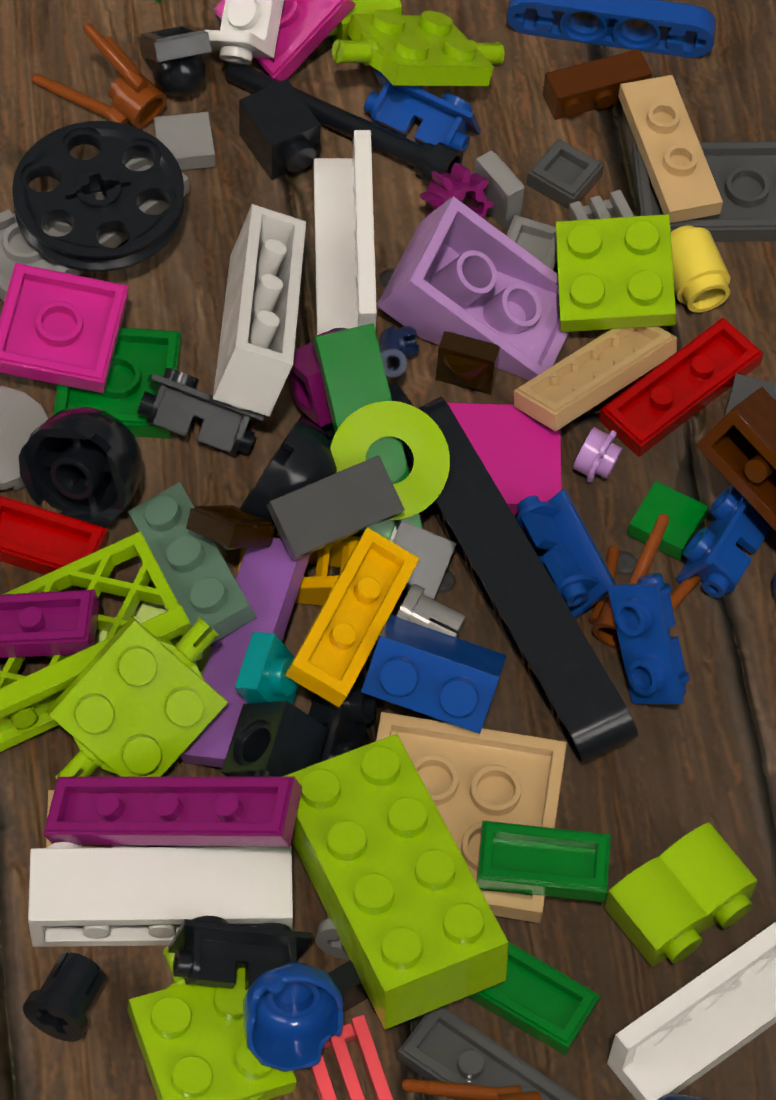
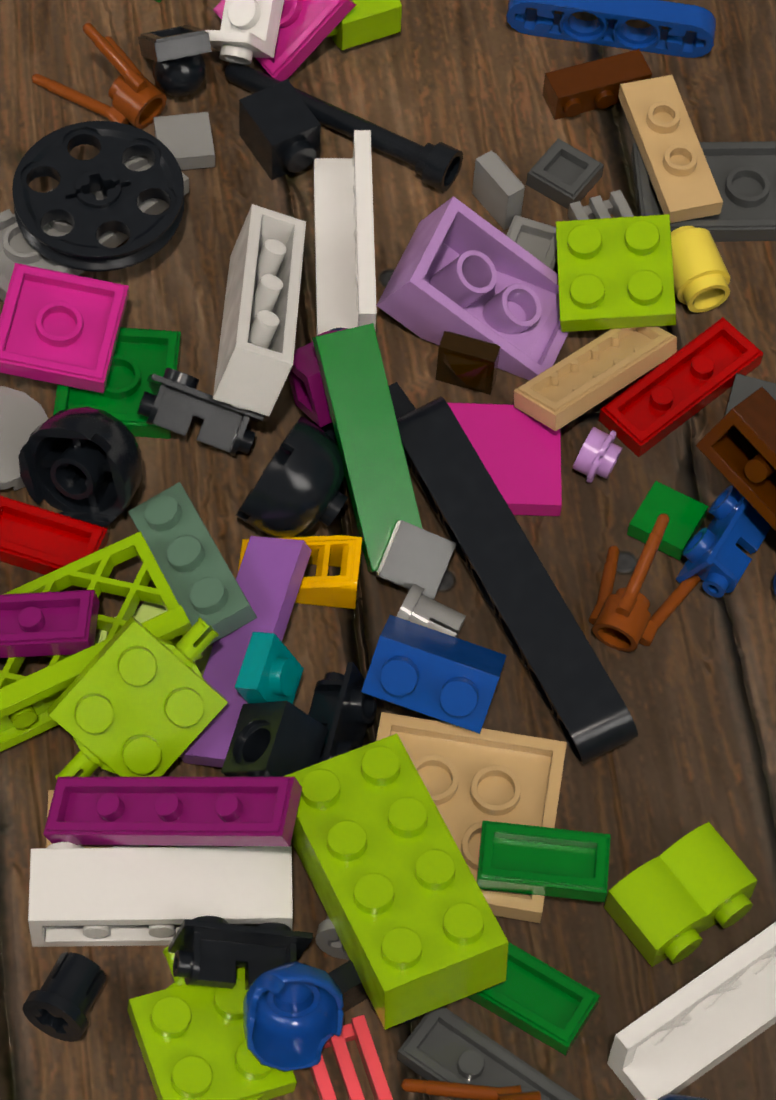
(230, 526): dark brown tile -> none
(335, 507): dark grey tile -> none
(352, 617): yellow plate -> none
(395, 347): dark blue arm -> none
(416, 430): lime piece -> none
(418, 50): lime plate -> none
(441, 118): blue hinge -> none
(462, 186): magenta gear -> none
(565, 550): blue hinge -> none
(648, 652): blue hinge -> none

